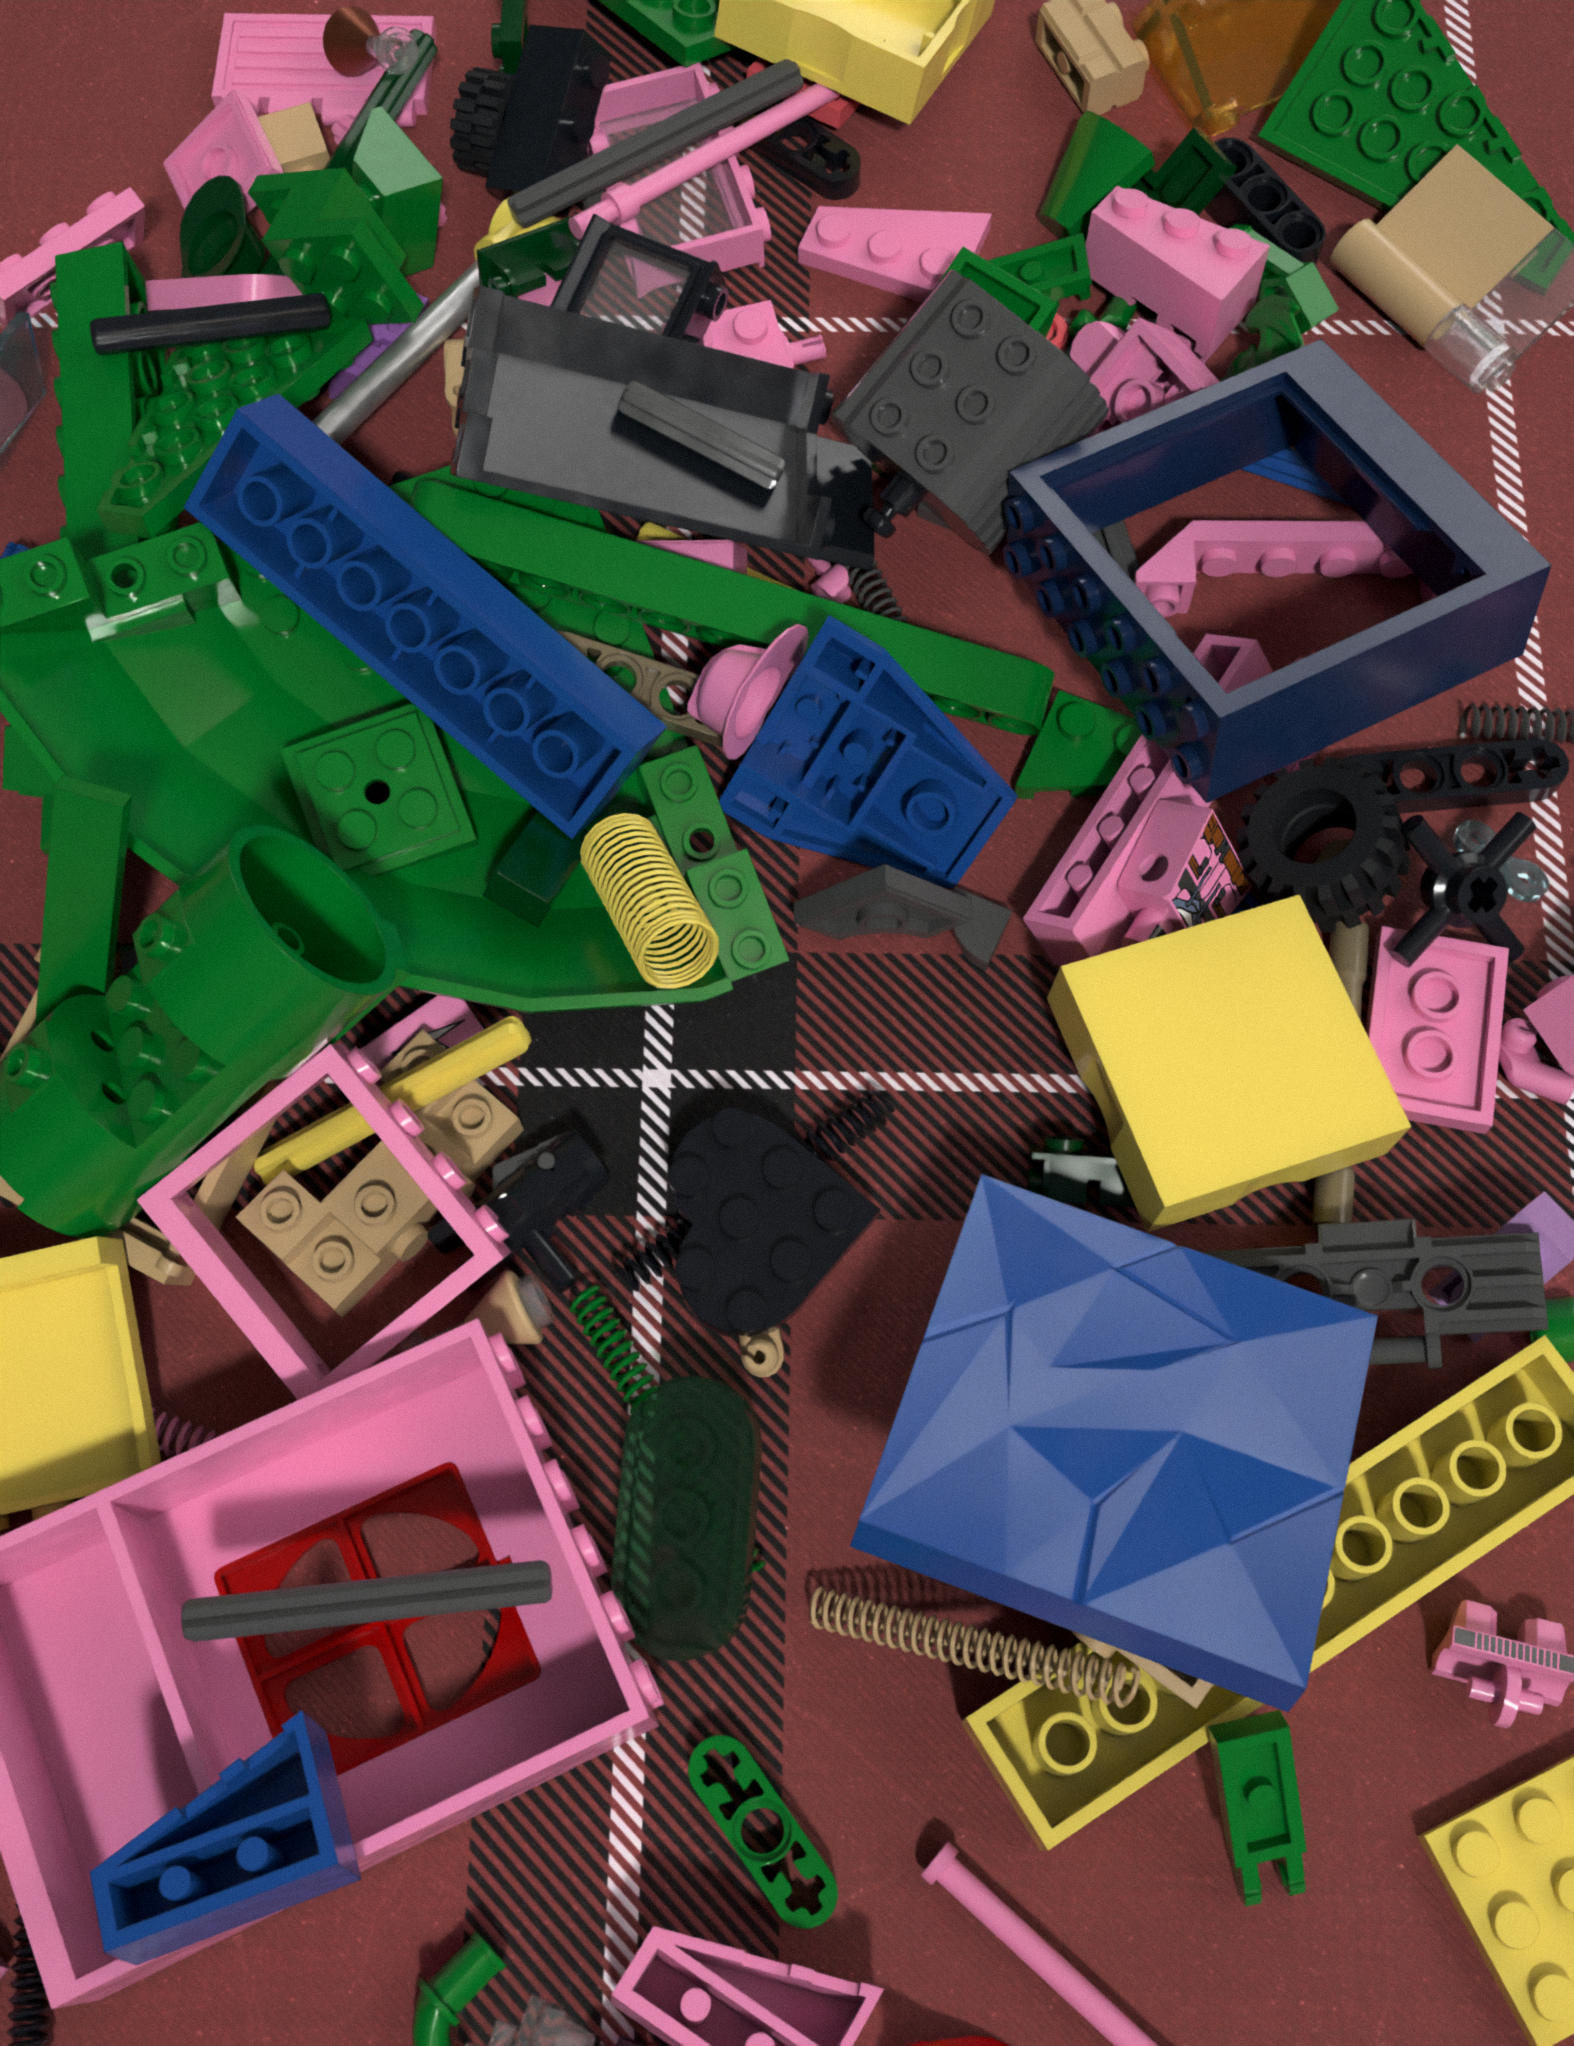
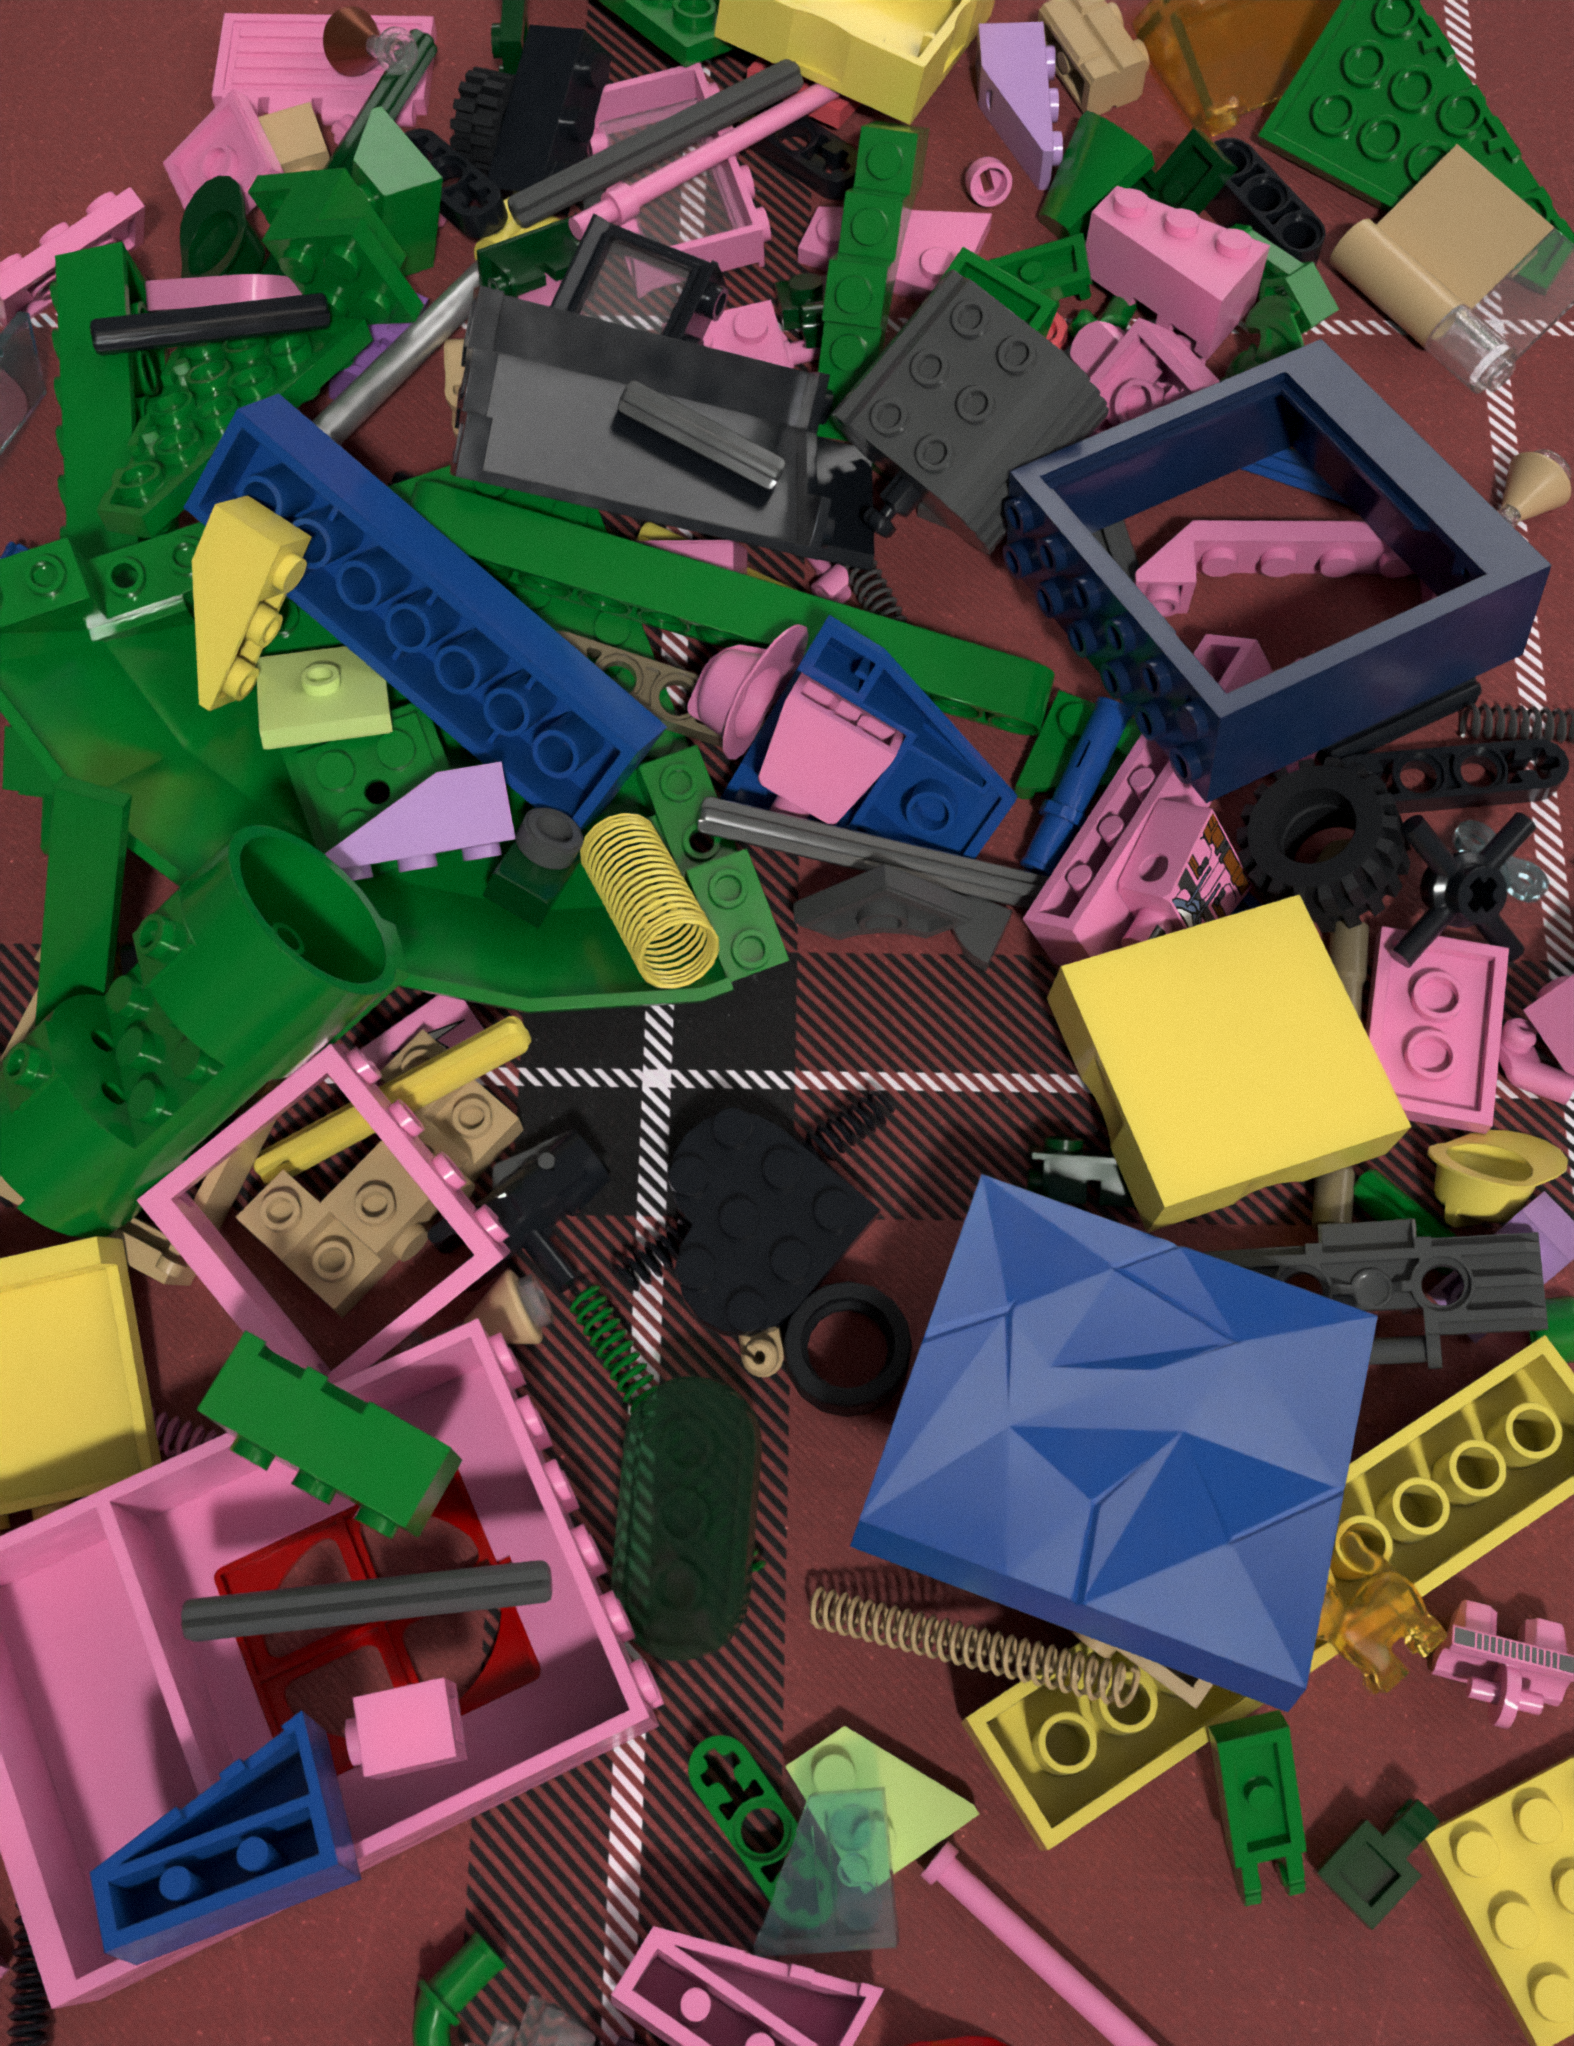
(239, 584): none -> light yellow slope
(319, 698): none -> yellowish green plate
(329, 1439): none -> green wedge
(406, 1729): none -> bright pink brick
(443, 813): none -> lavender slope
(488, 212): none -> black beam
(549, 838): none -> dark grey tile
(801, 306): none -> dark green plate
(824, 753): none -> bright pink torso
(836, 1880): none -> clear light blue wing
(859, 1299): none -> black tyre
(867, 851): none -> dark grey axle
(868, 254): none -> green arch
(917, 1806): none -> yellowish green wing
(998, 177): none -> bright pink hinge
(1016, 94): none -> lavender slope
(1066, 809): none -> blue pin
(1371, 1866): none -> dark green plate
(1376, 1617): none -> clear yellow animal
(1387, 1202): none -> green axle
(1405, 721): none -> black axle
(1492, 1174): none -> light yellow piece
(1535, 485): none -> tan piece

